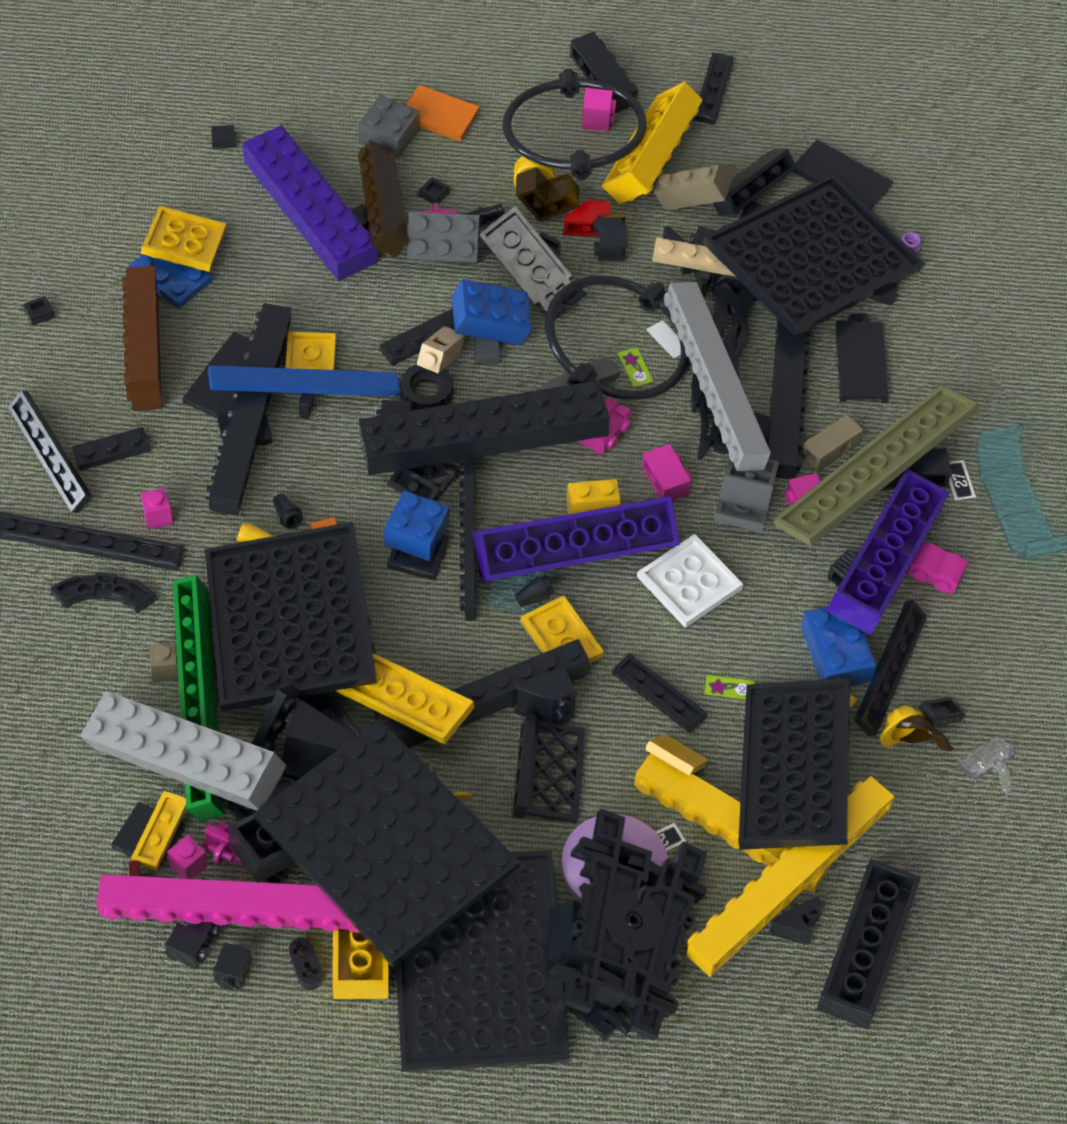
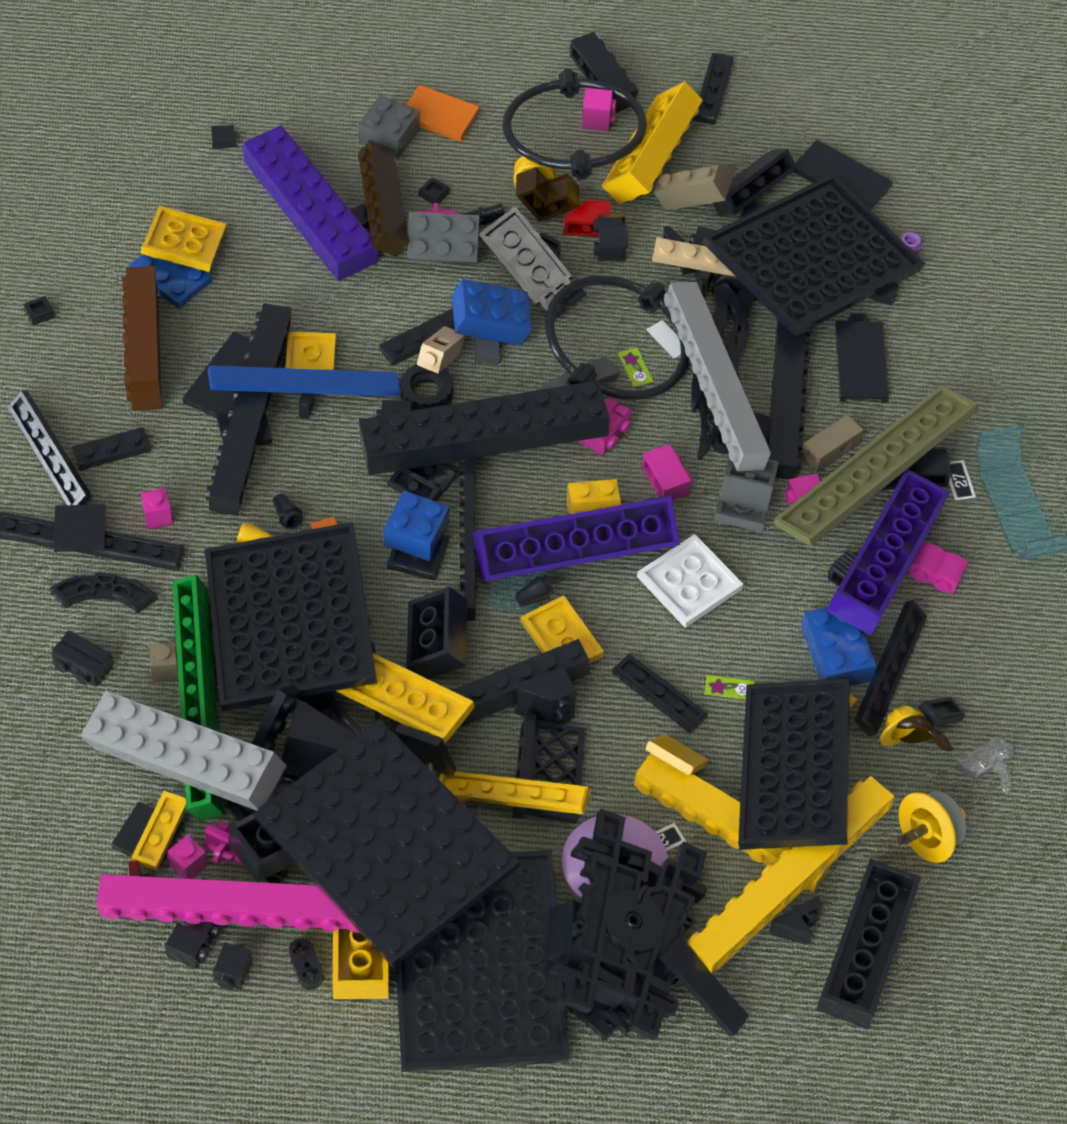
(79, 528): none -> black tile
(82, 659): none -> black brick
(427, 748): none -> black tile
(437, 633): none -> black brick
(519, 792): none -> yellow tile
(703, 986): none -> black tile
(931, 825): none -> yellow piece

